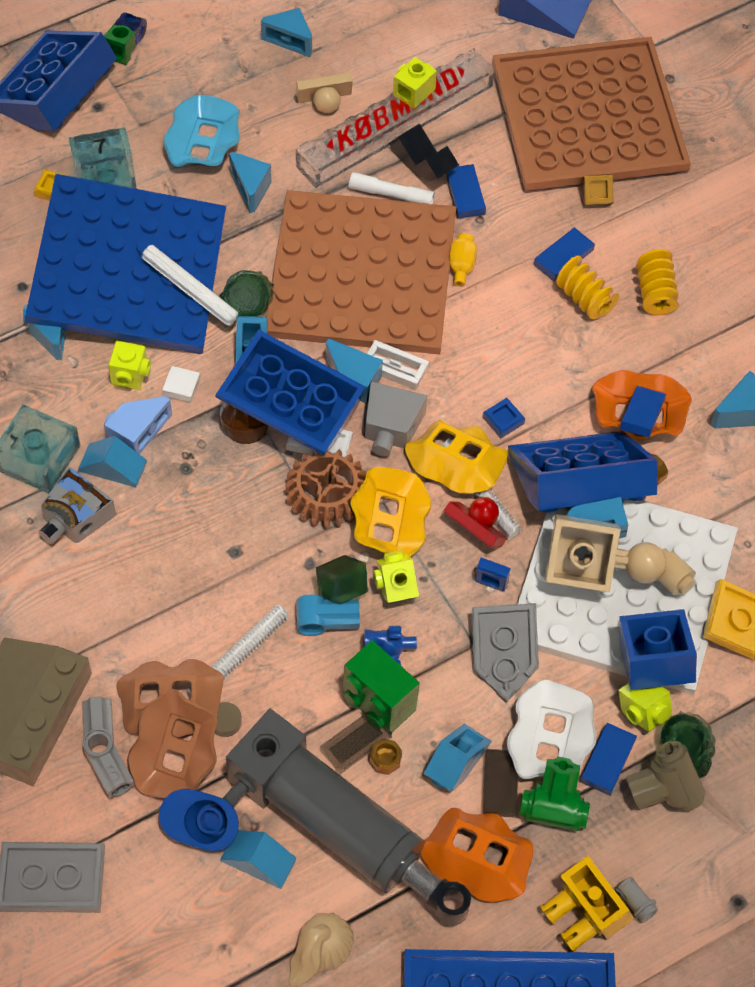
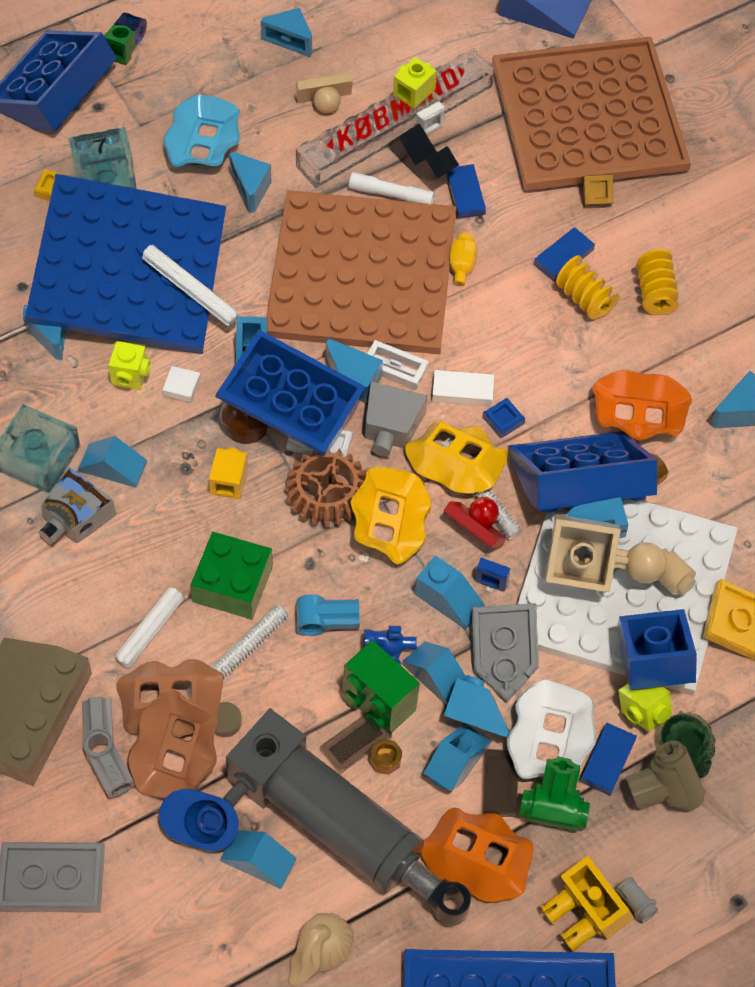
(138, 421): light blue slope -> none
(149, 627): none -> white axle
(228, 473): none -> yellow brick
(232, 575): none -> green brick
(248, 292): clear green hair -> none
(342, 579): clear green brick -> none
(396, 577): neon yellow brick -> none
(431, 117): none -> white tile
(434, 669): none -> dark azure slope
(447, 591): none -> dark azure slope
(463, 388): none -> white tile
(476, 706): none -> dark azure slope
(643, 411): blue tile -> none

